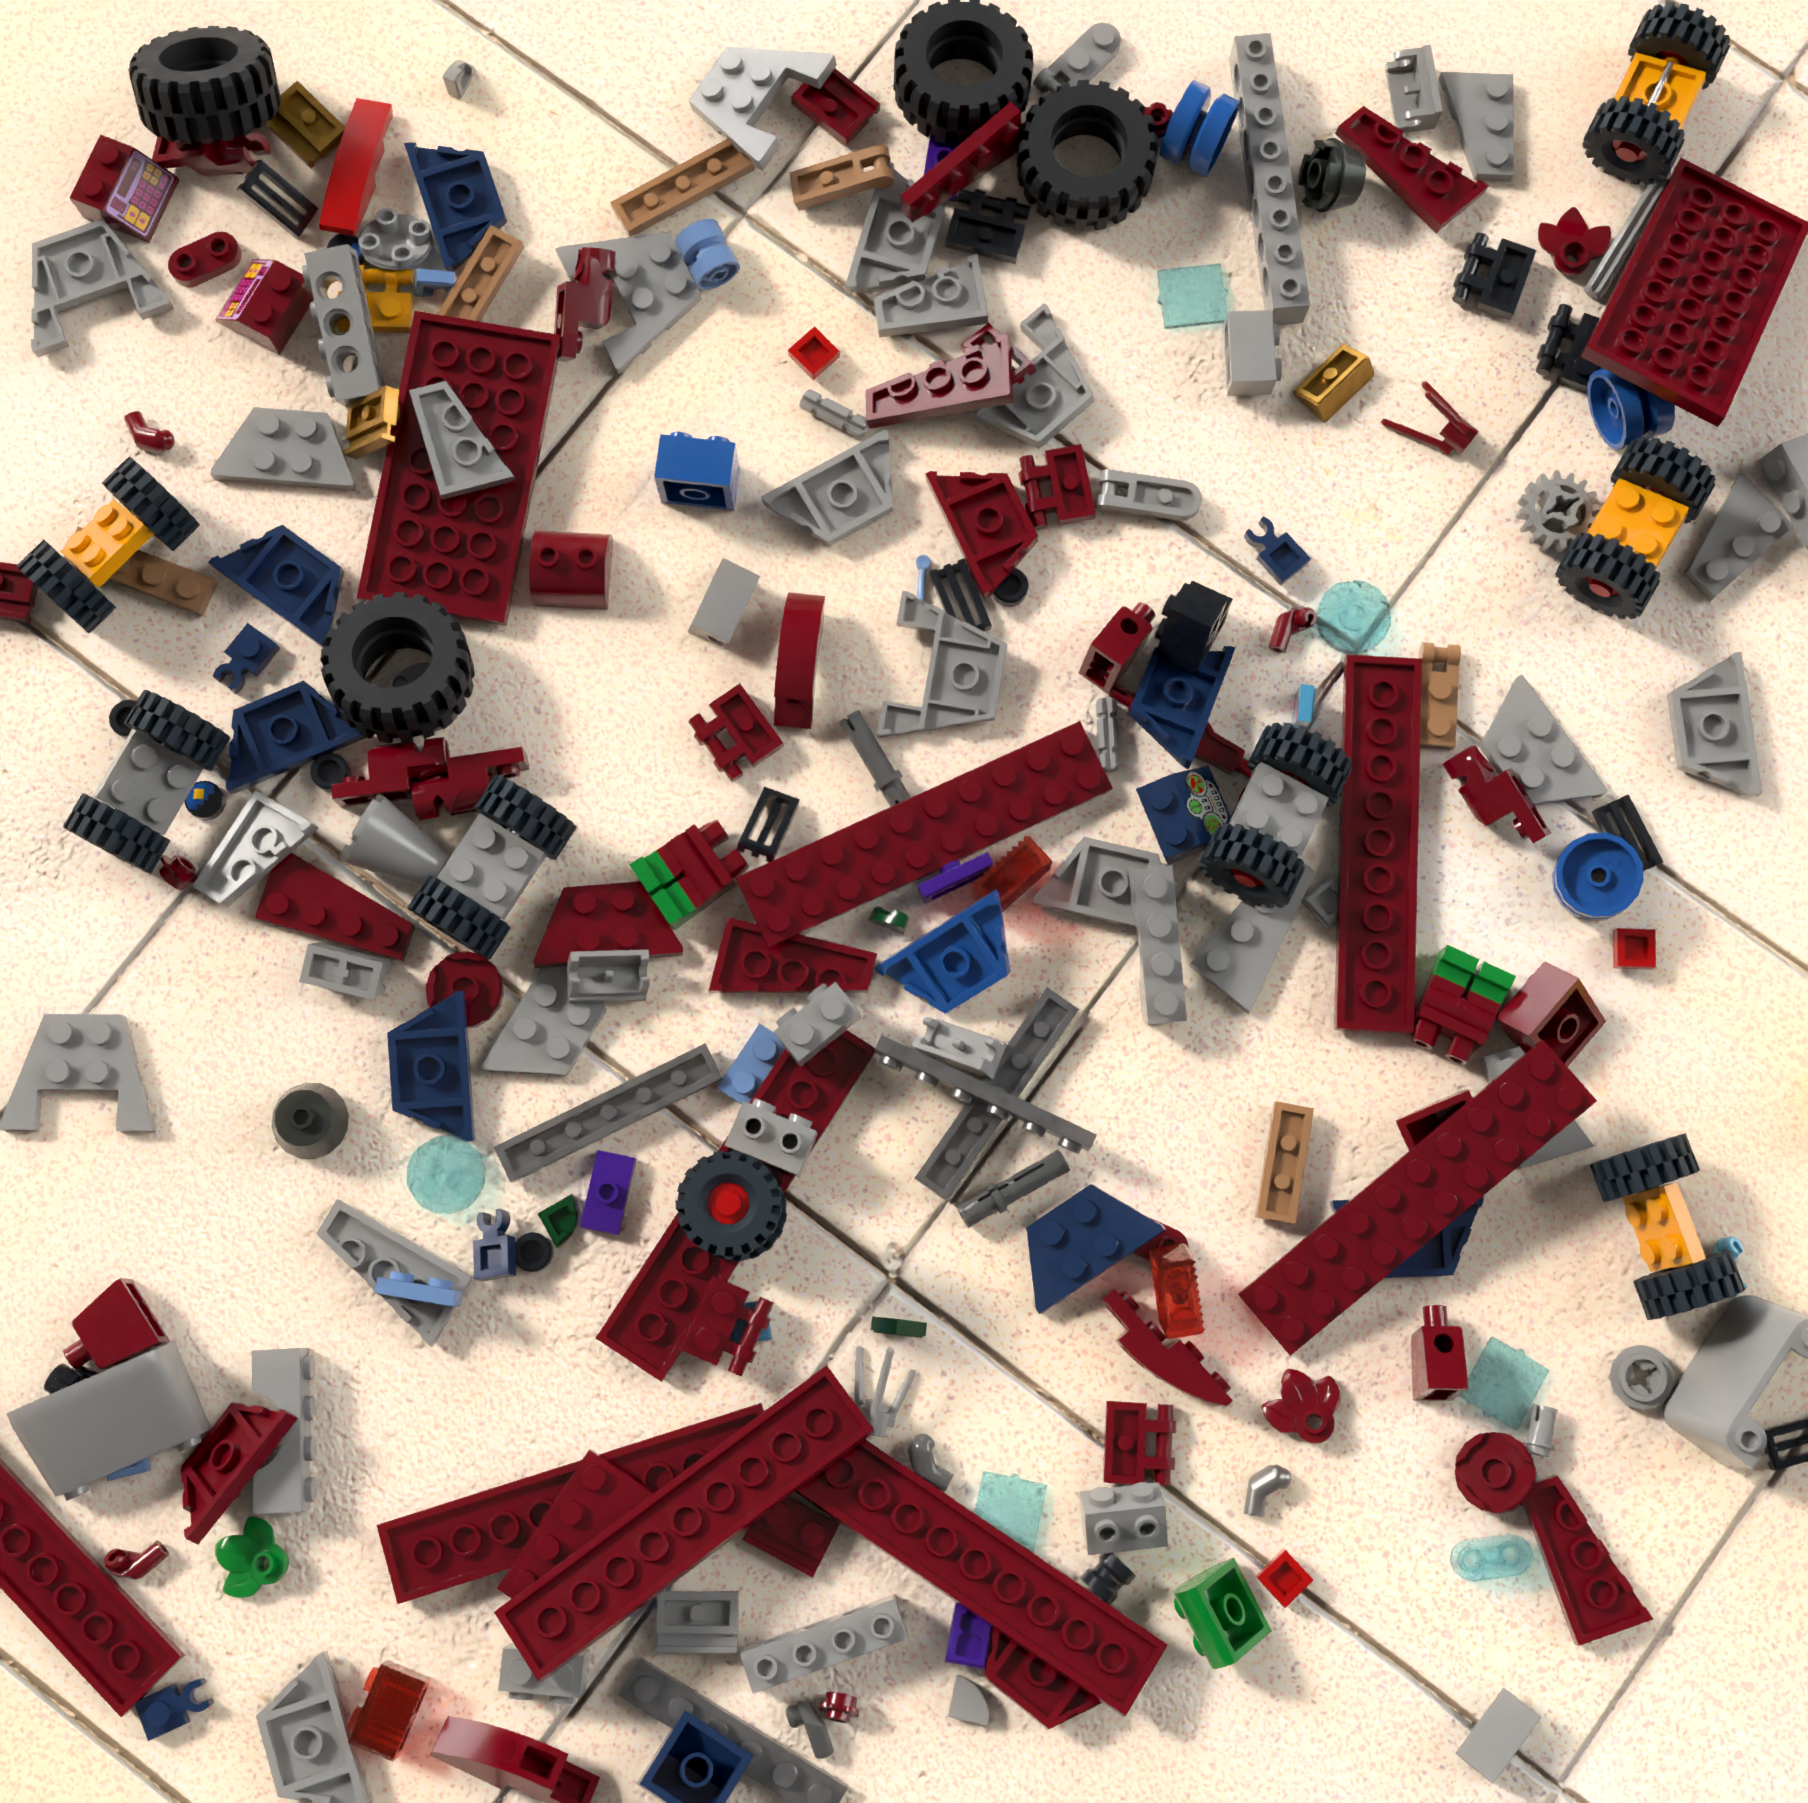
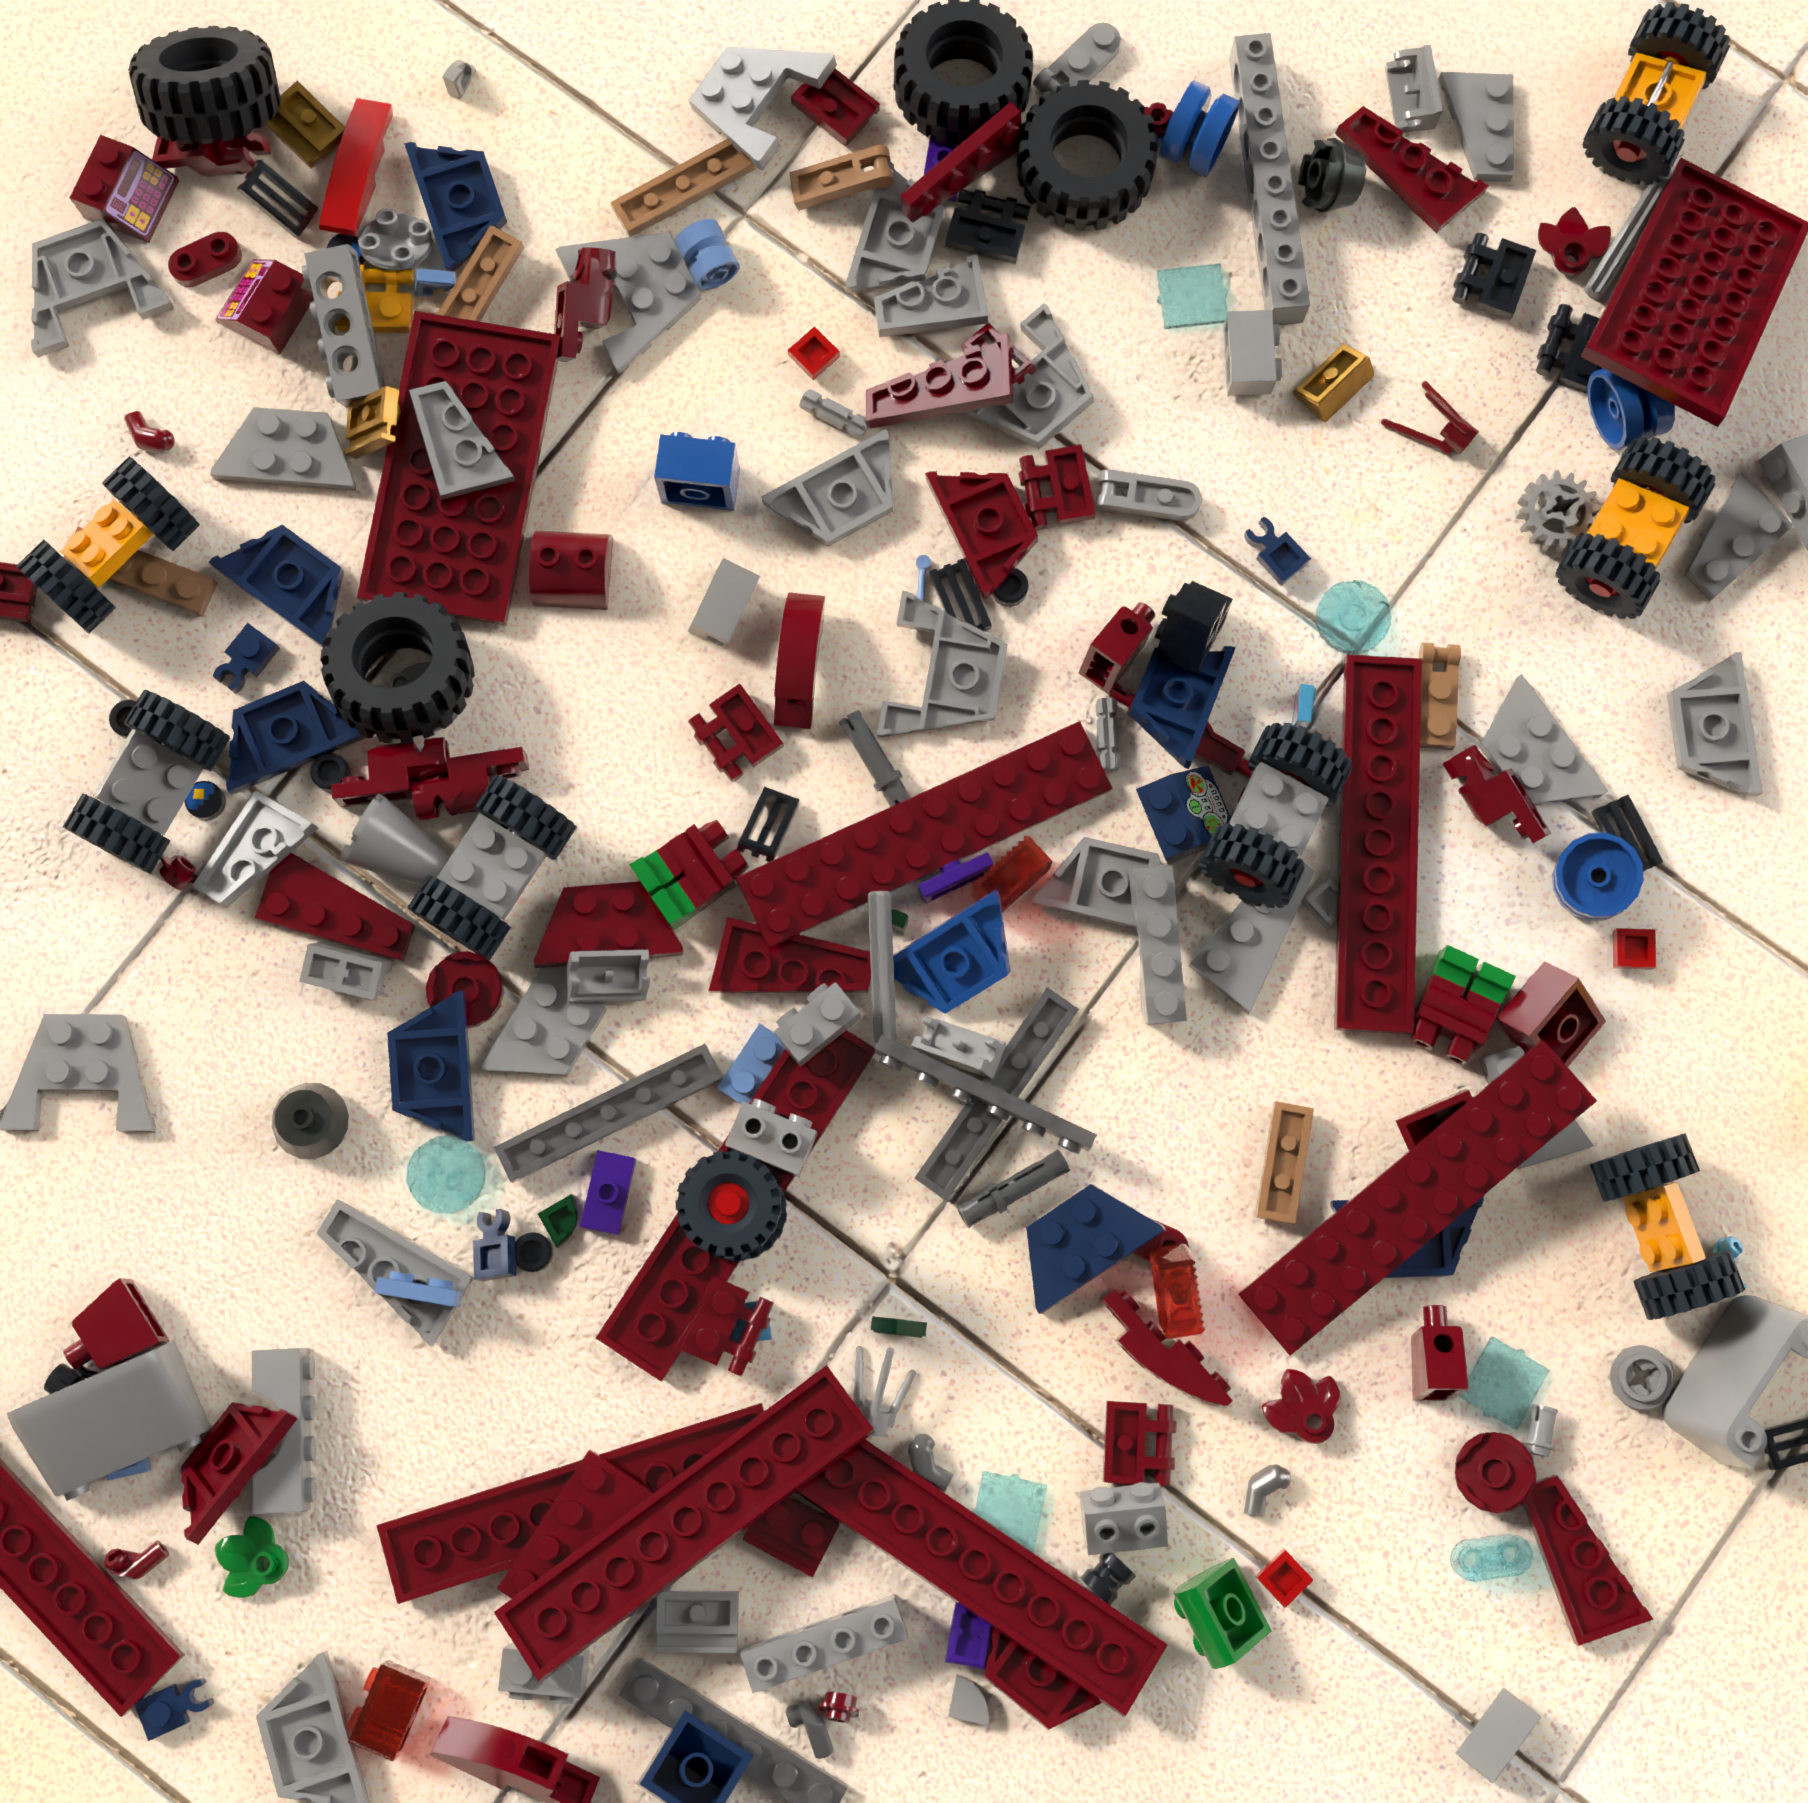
(882, 965): none -> light grey axle
(1288, 624): dark red arm -> none

